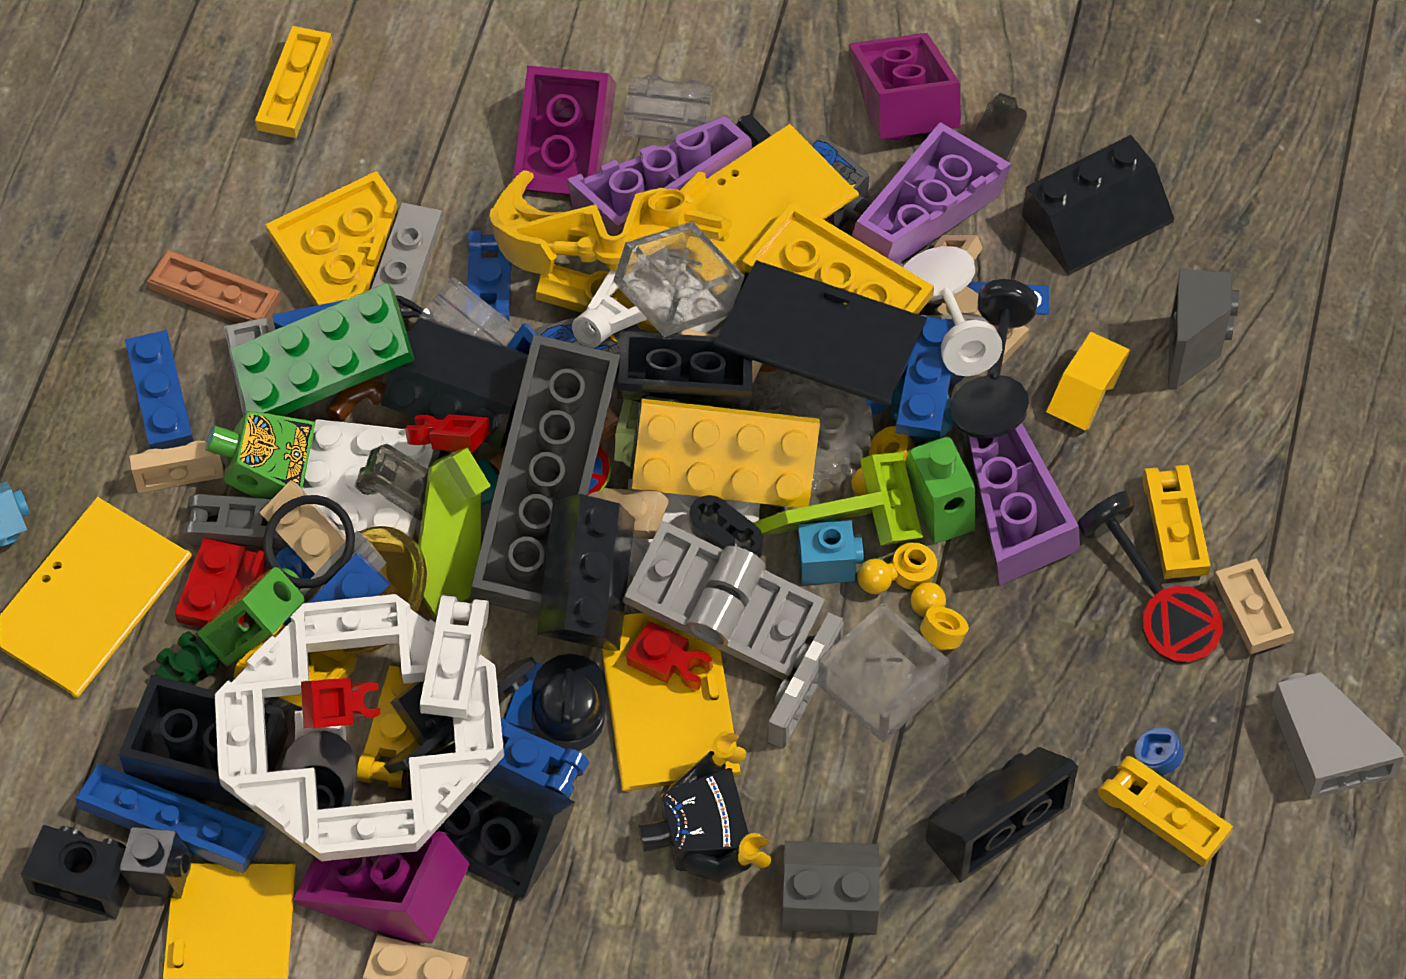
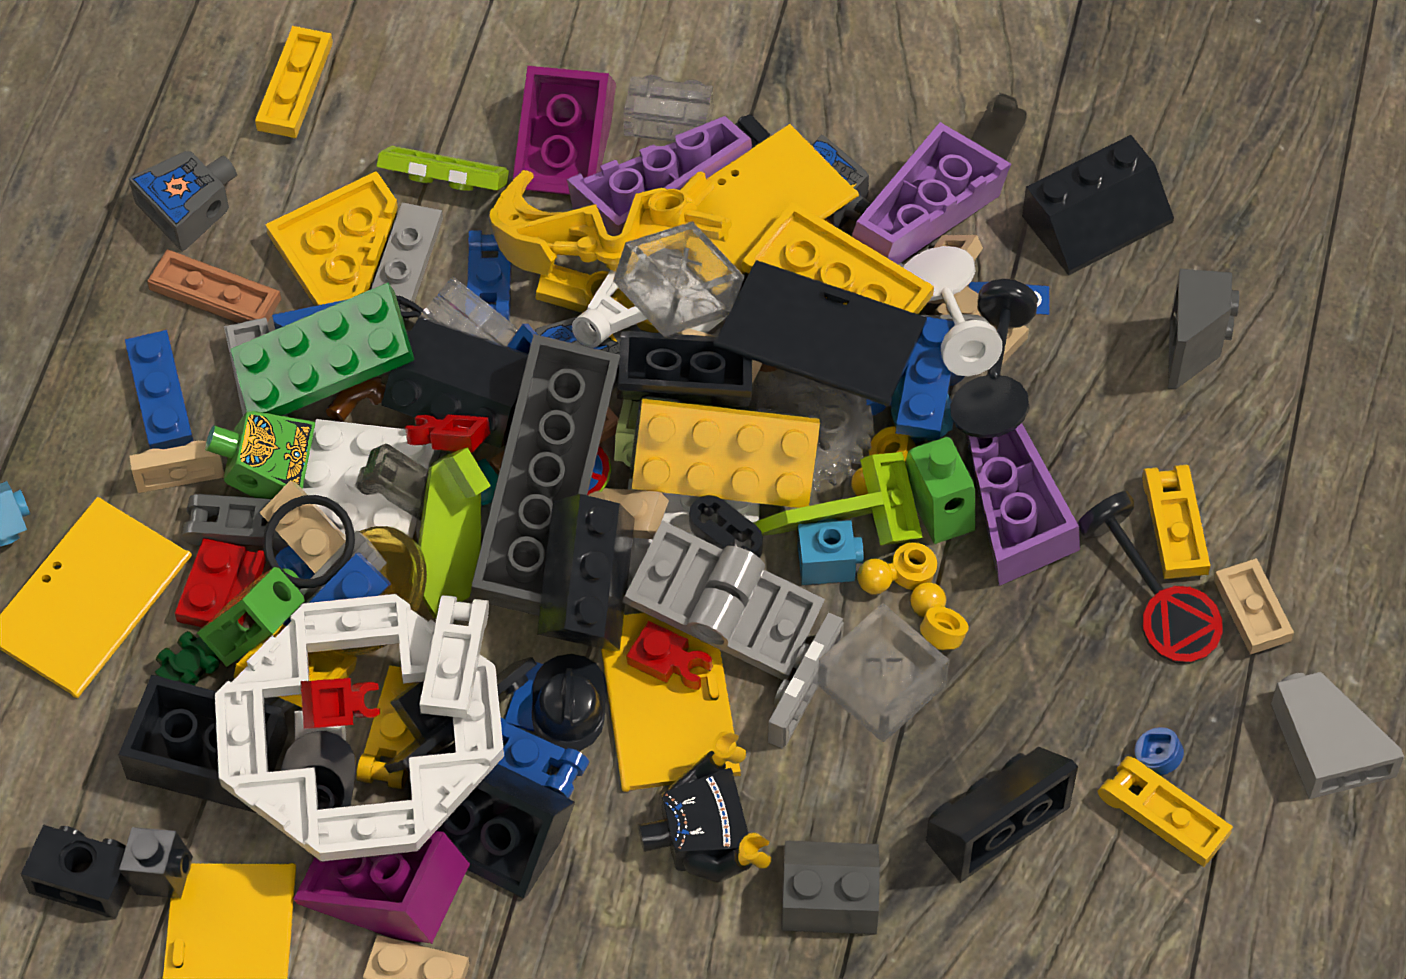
(144, 805): blue plate -> none
(183, 195): none -> dark grey torso
(426, 166): none -> lime plate
(906, 85): magenta slope -> none
(1087, 379): yellow slope -> none

